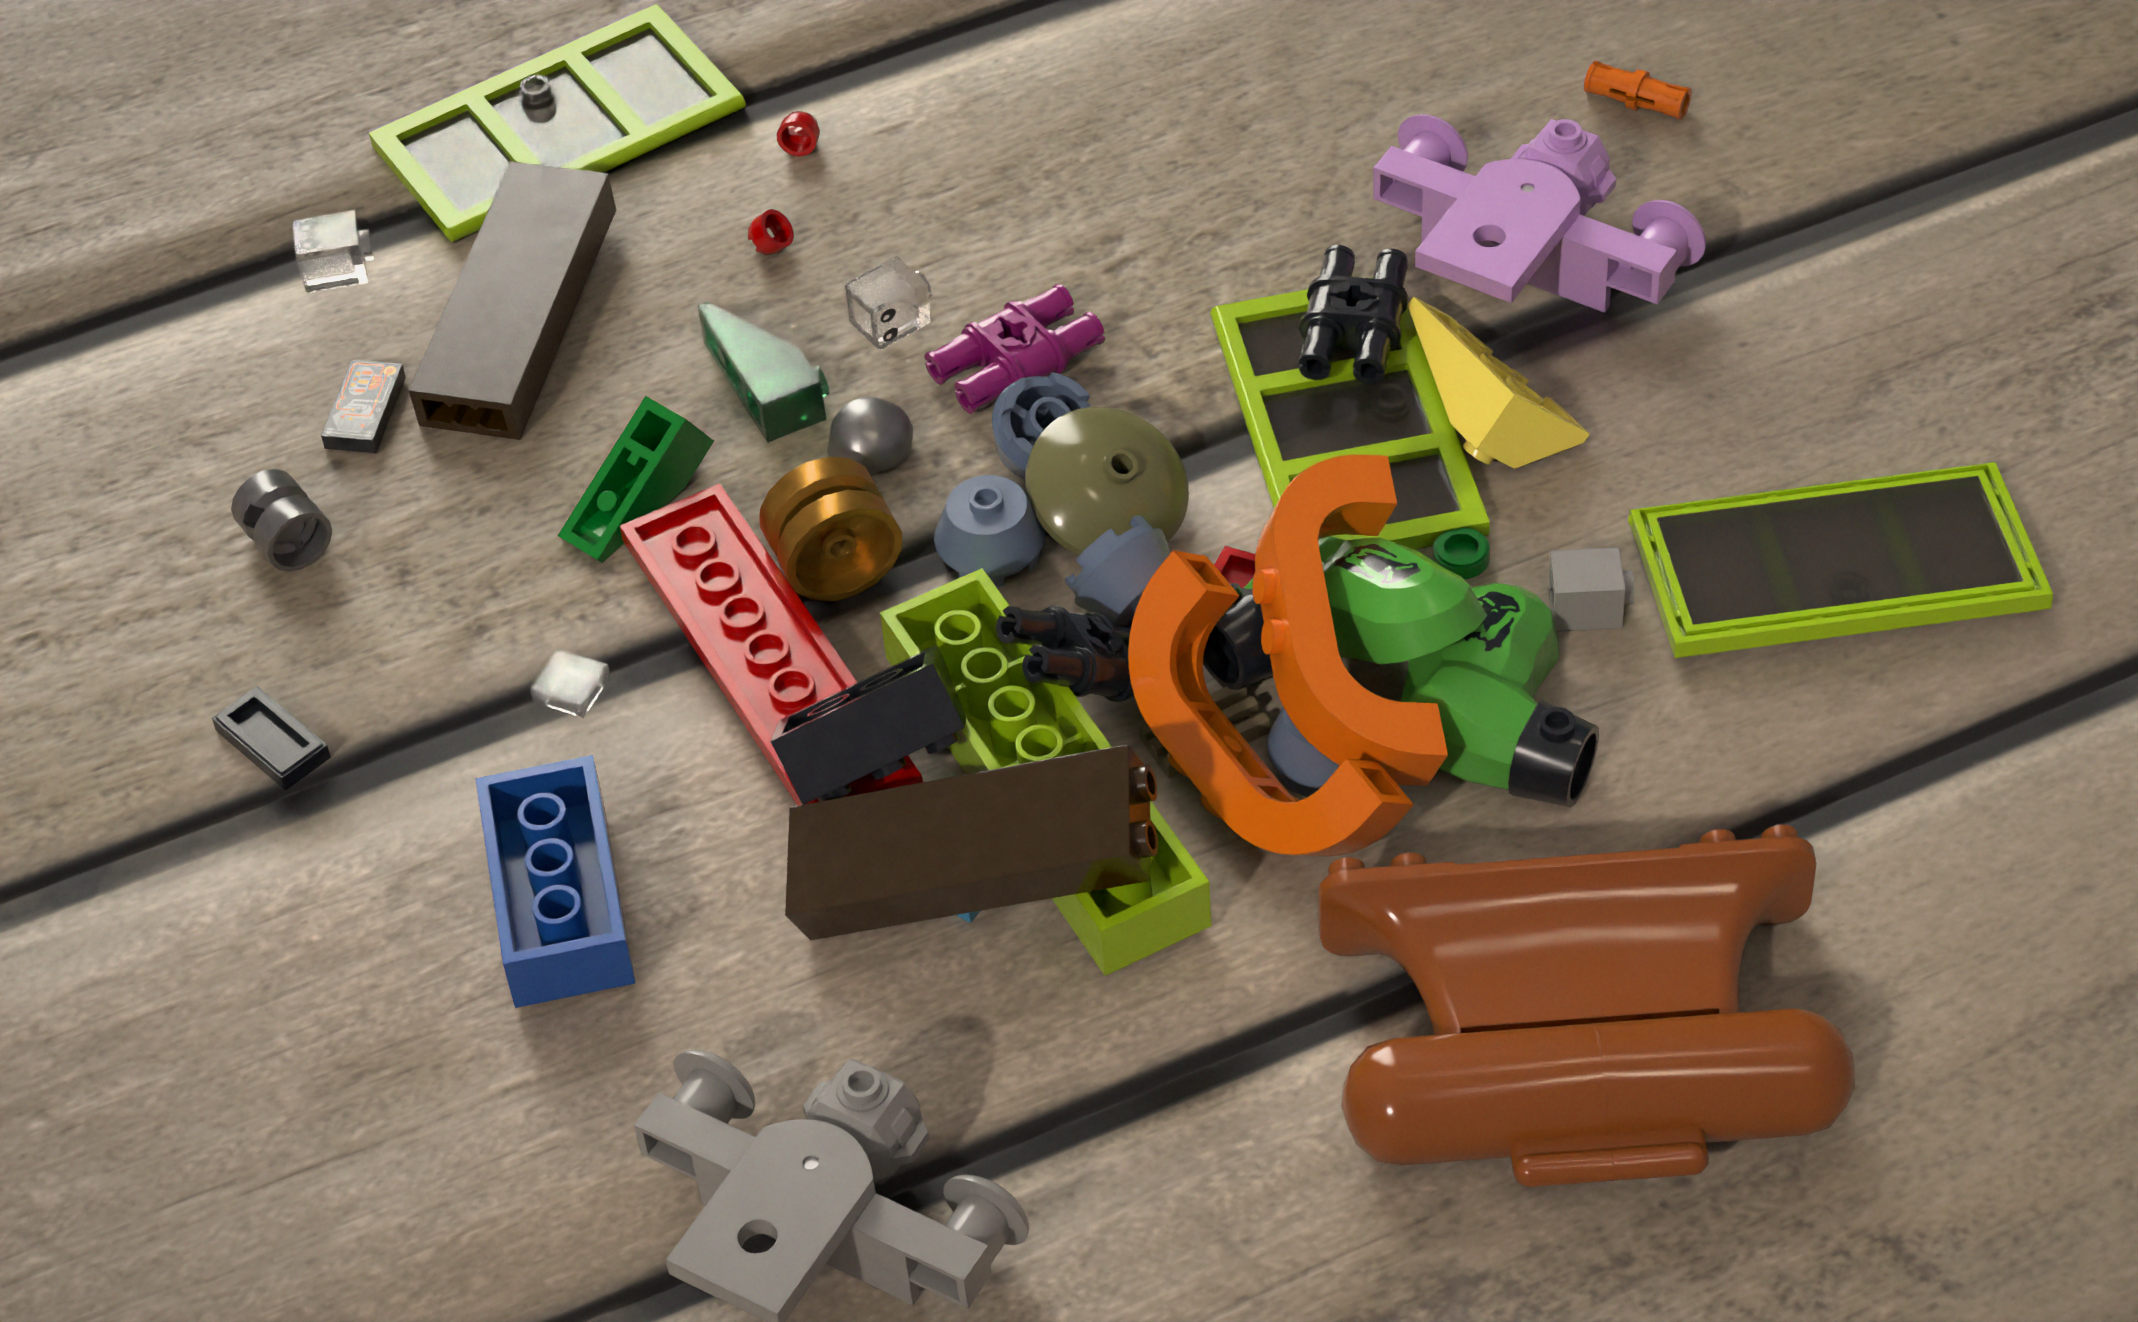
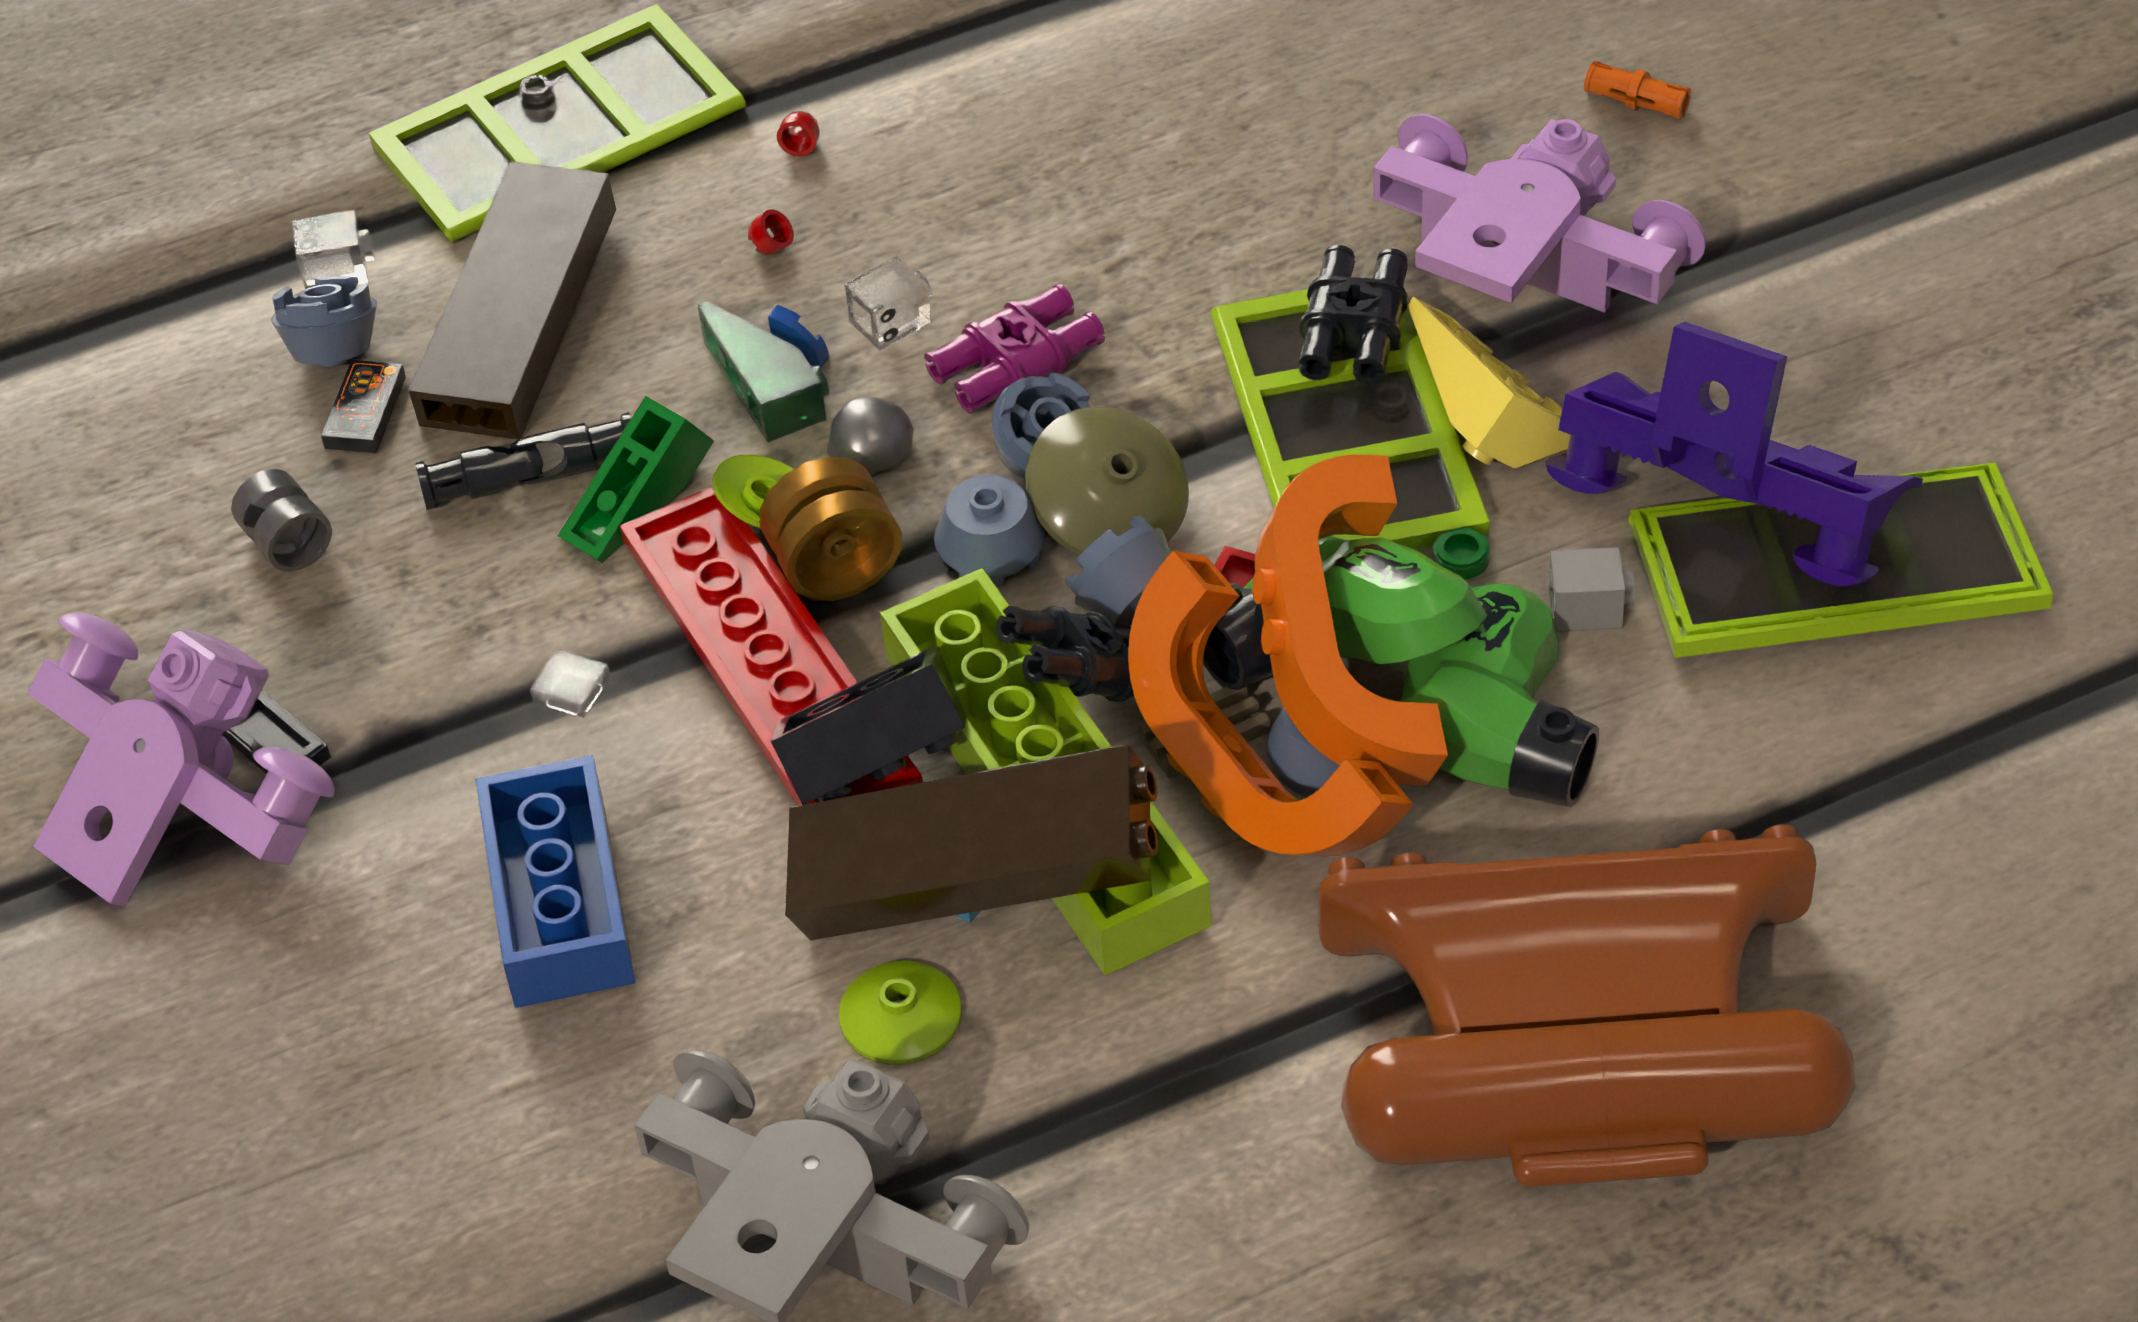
(163, 754): none -> lavender piece
(325, 321): none -> sand blue cone
(495, 468): none -> black piece
(744, 482): none -> lime dish
(785, 326): none -> blue tile
(905, 1029): none -> lime dish
(1727, 448): none -> dark purple piece

